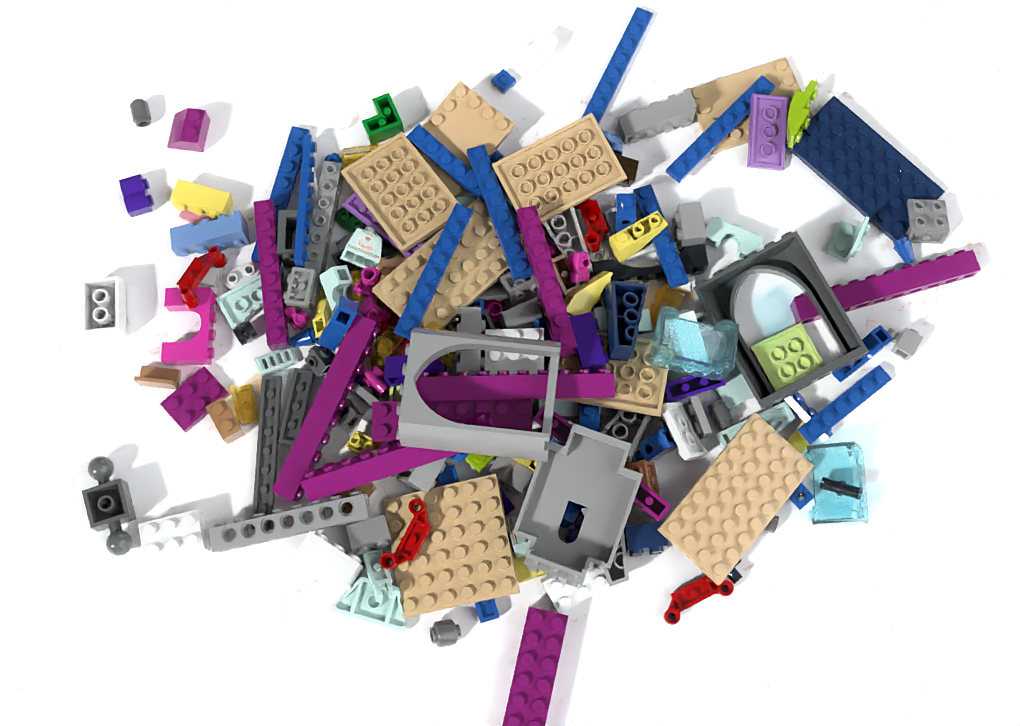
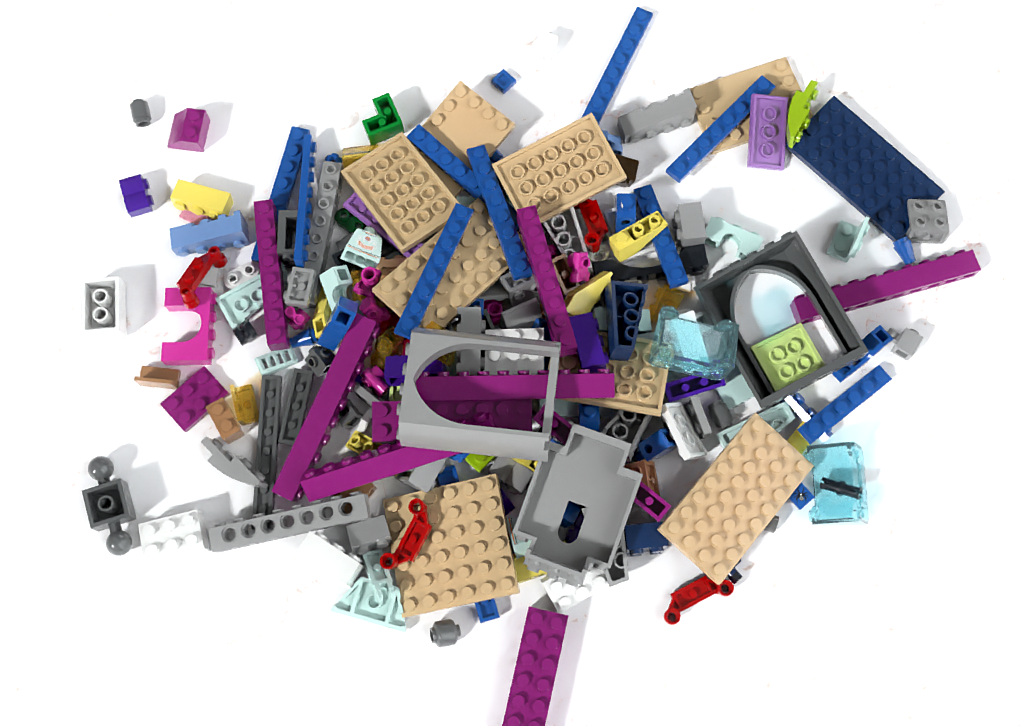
(233, 466): none -> light grey slope

